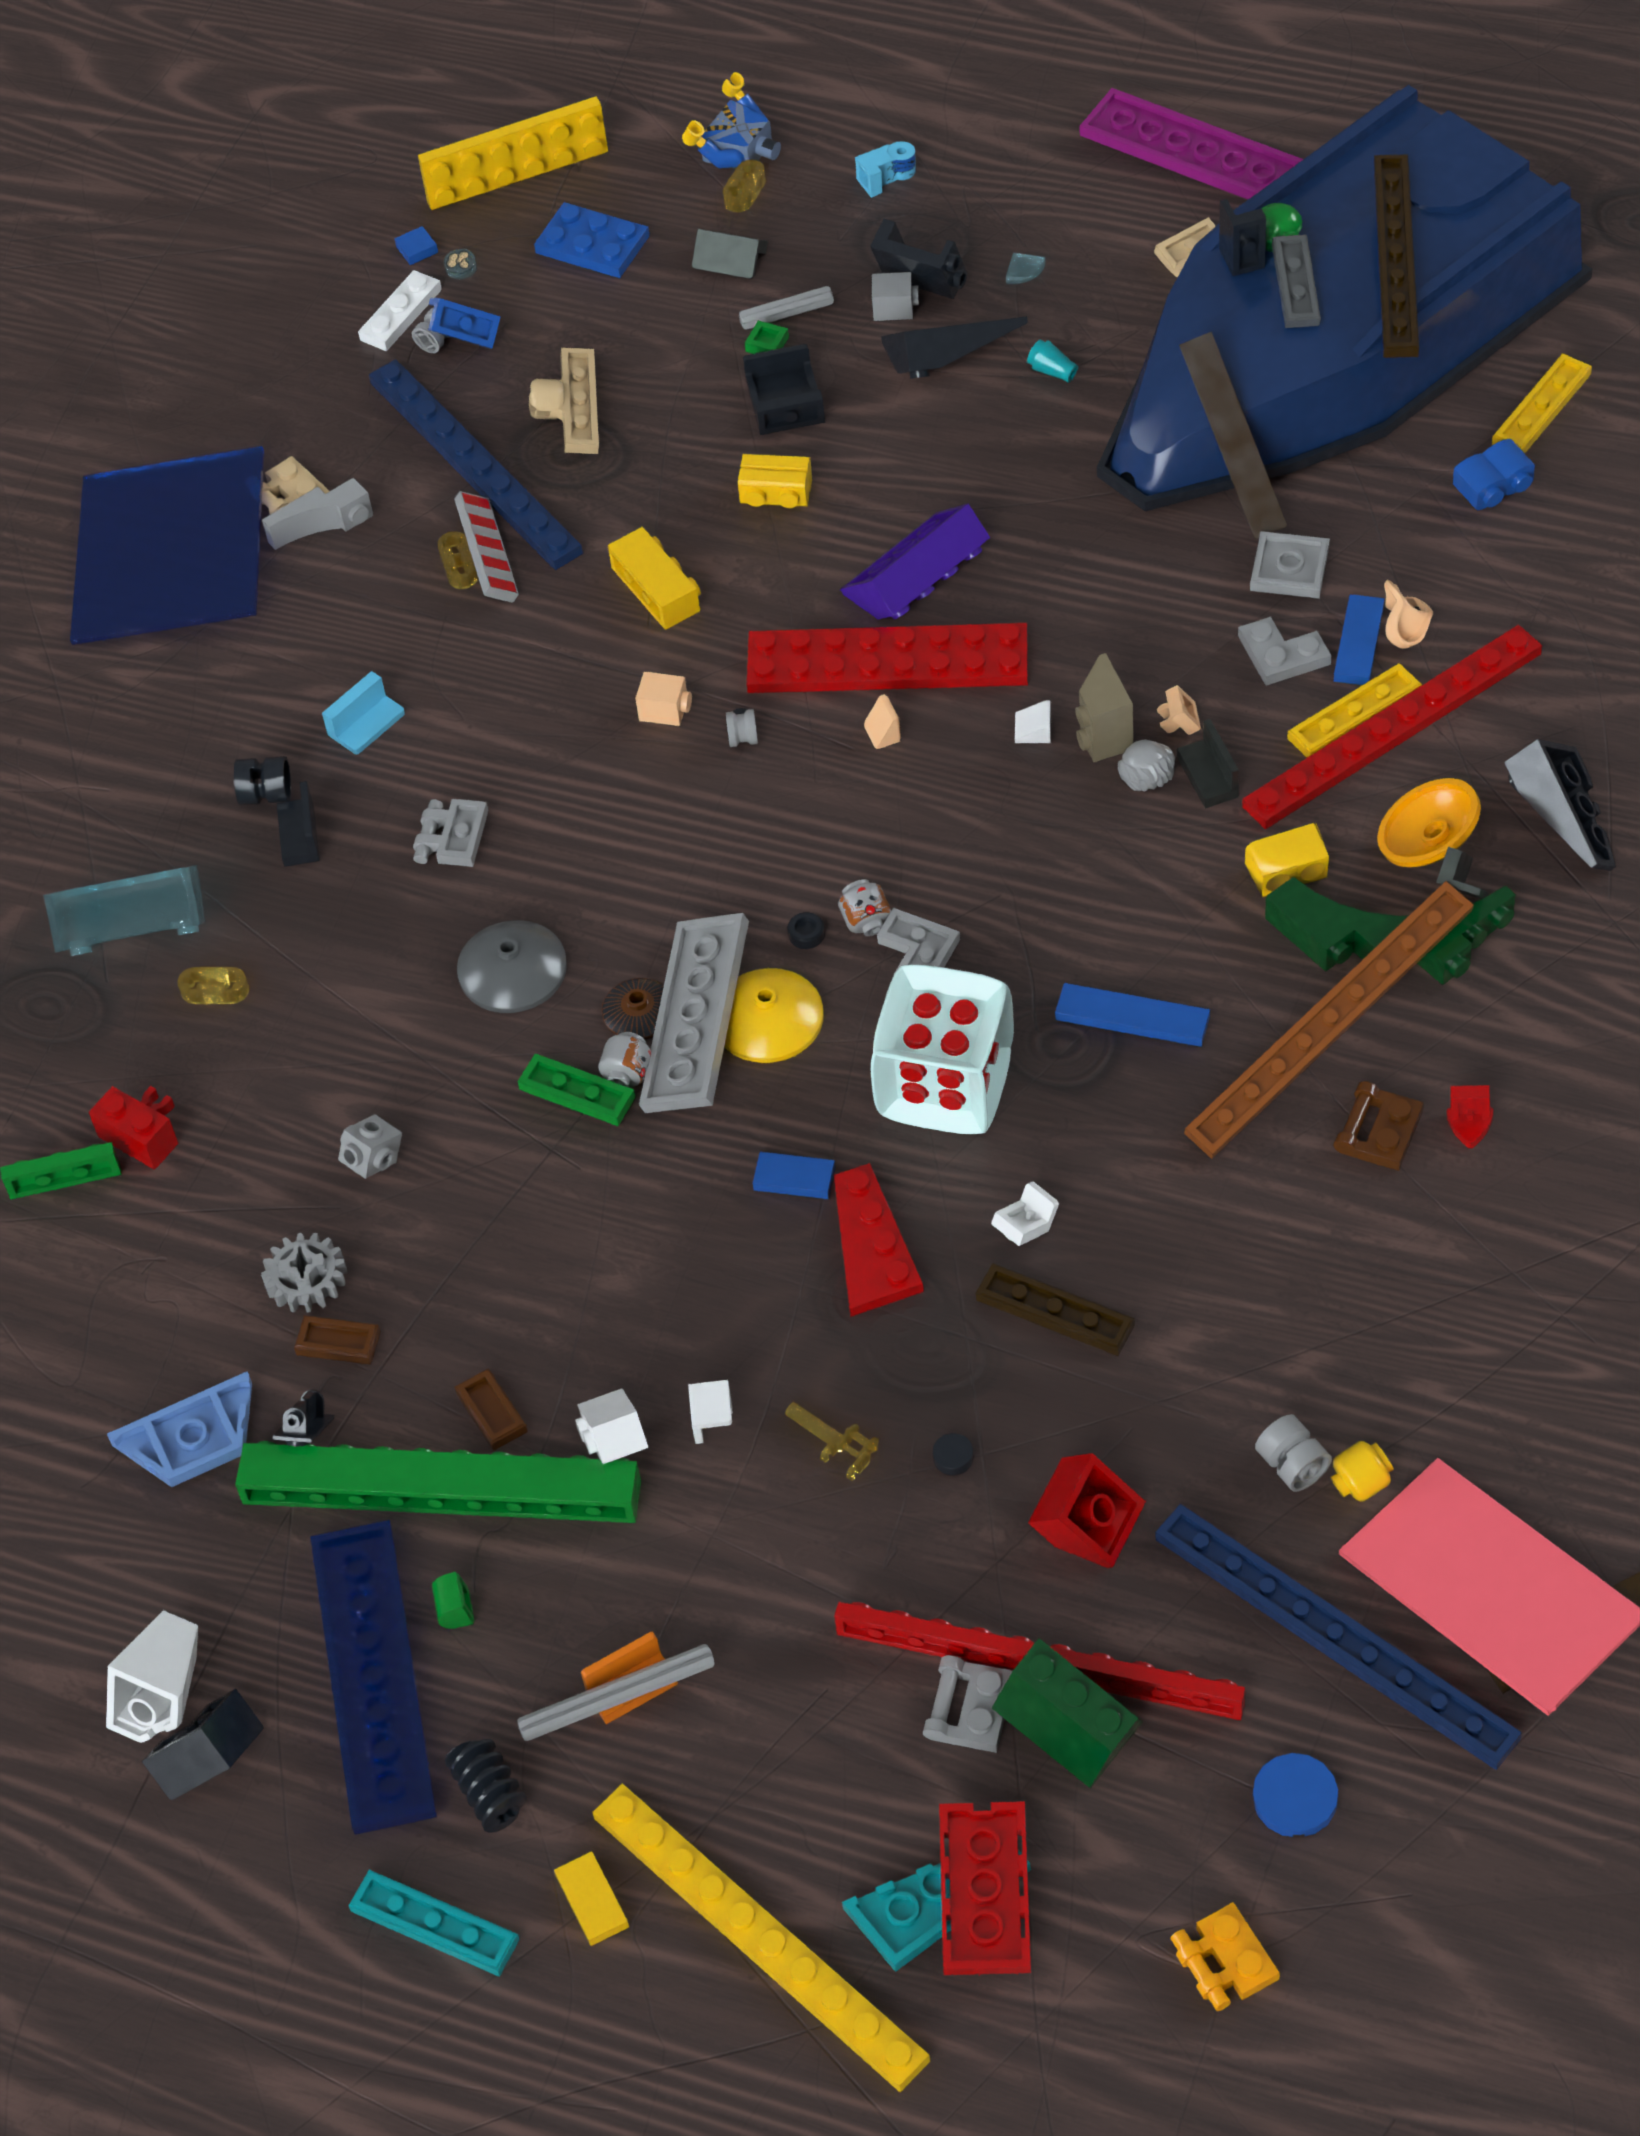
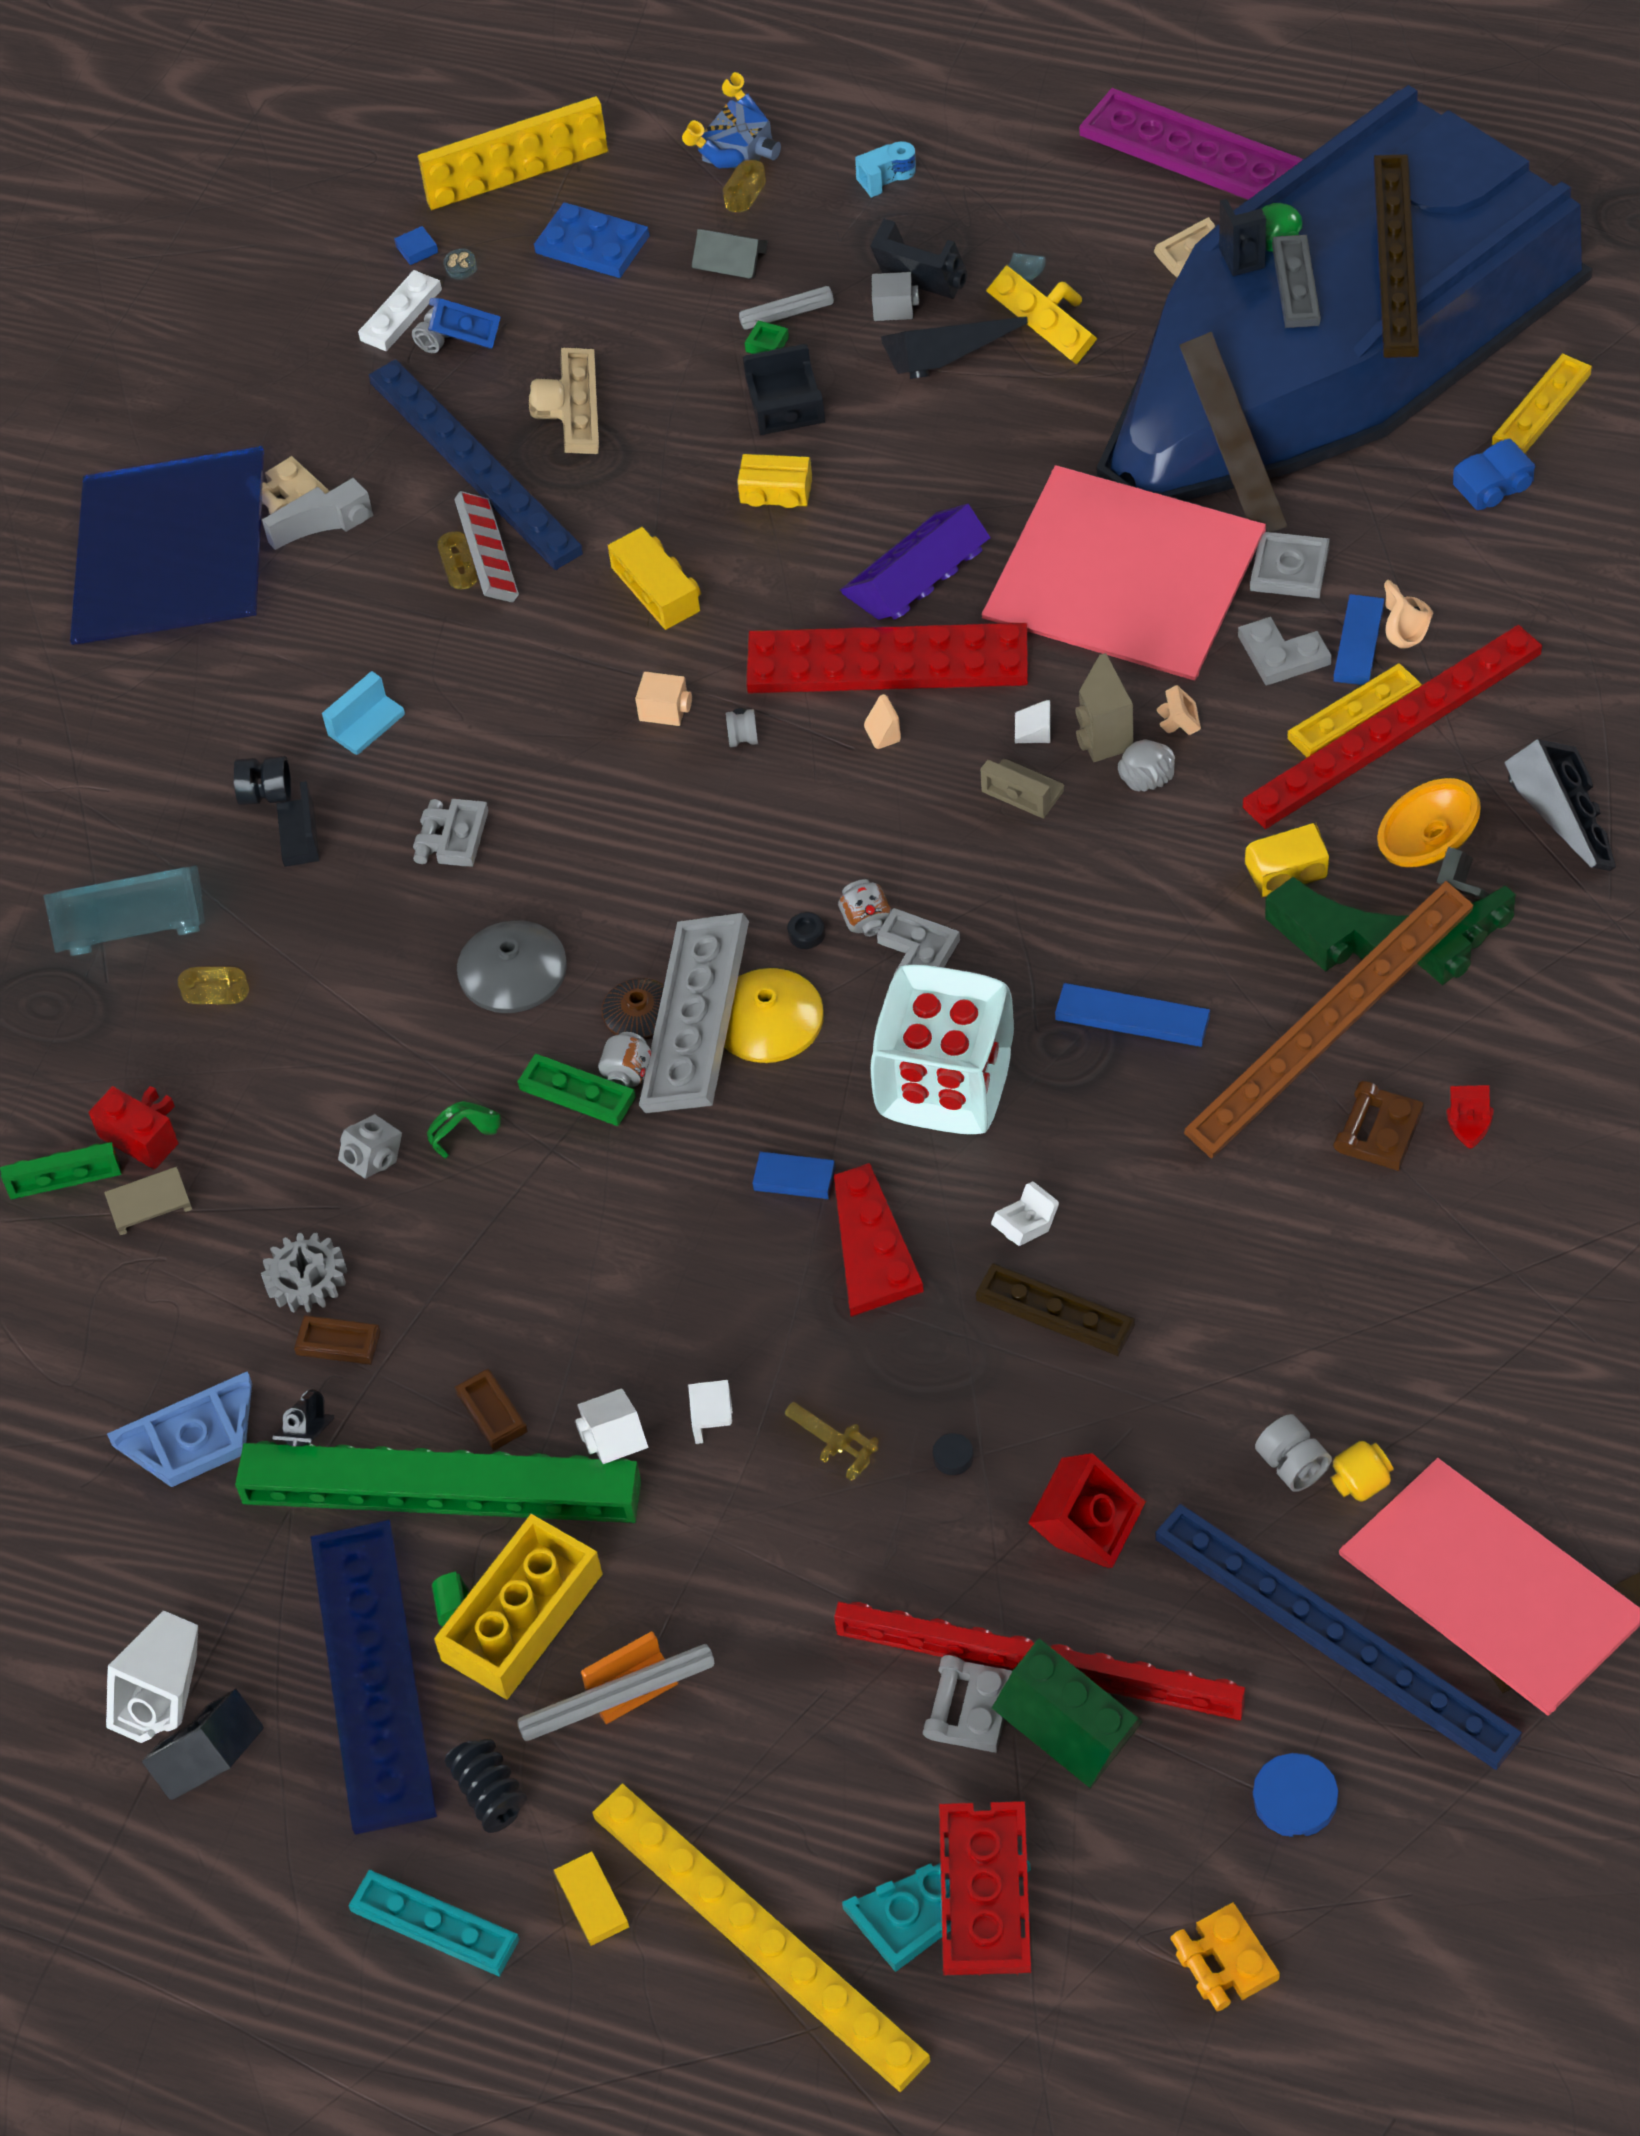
(147, 1199): none -> dark tan hinge
(483, 1118): none -> green piece
(518, 1606): none -> yellow brick
(1020, 786): none -> dark tan panel
(1043, 312): none -> yellow plate
(1051, 361): teal cone -> none
(1125, 572): none -> coral piece
(1210, 767): pearl dark grey panel -> none

